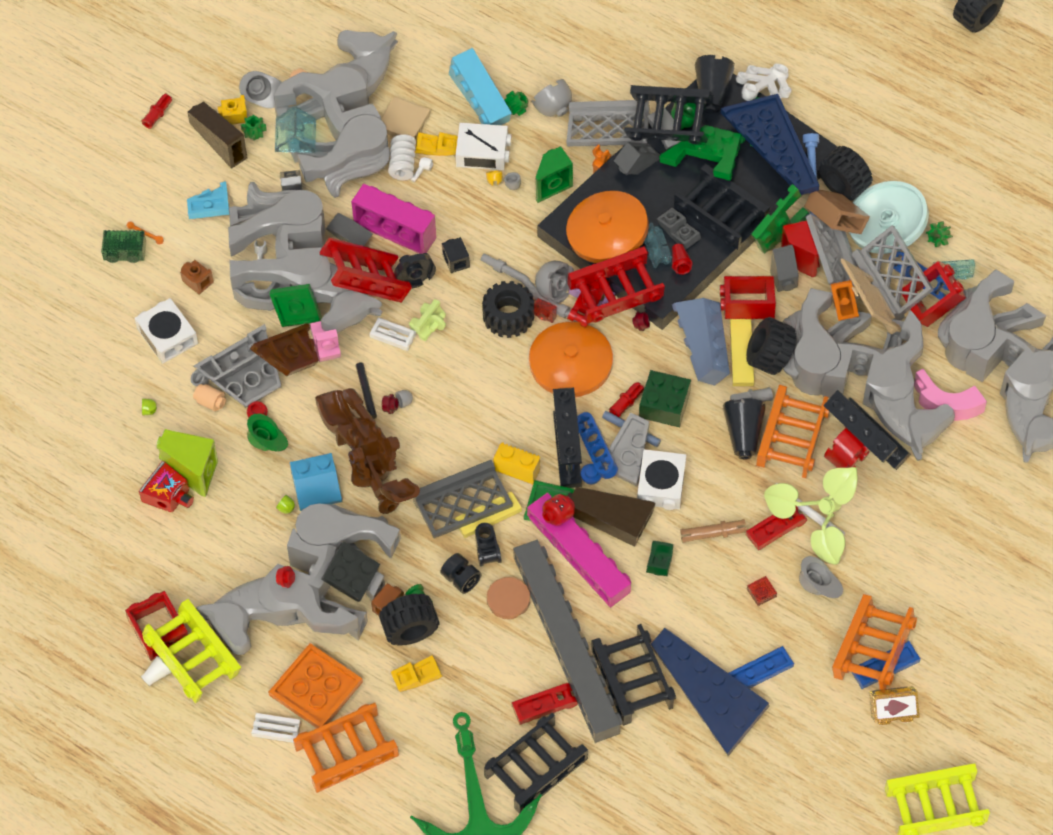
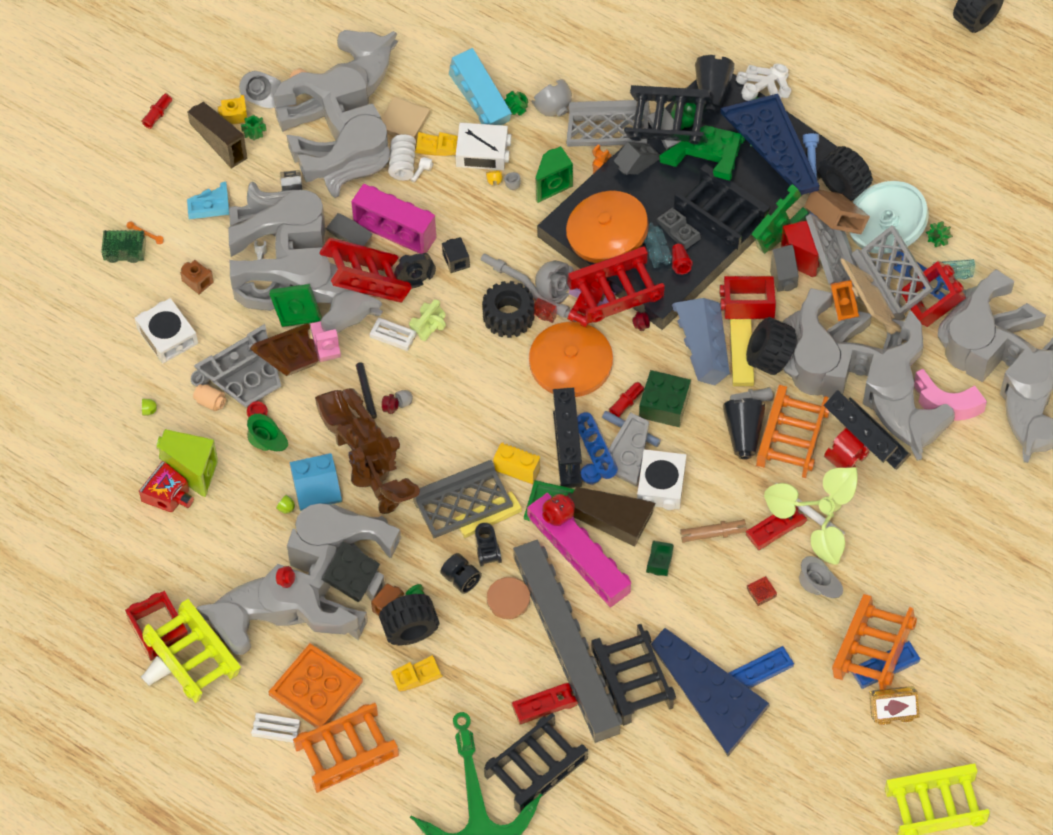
(295, 131): clear light blue slope -> none

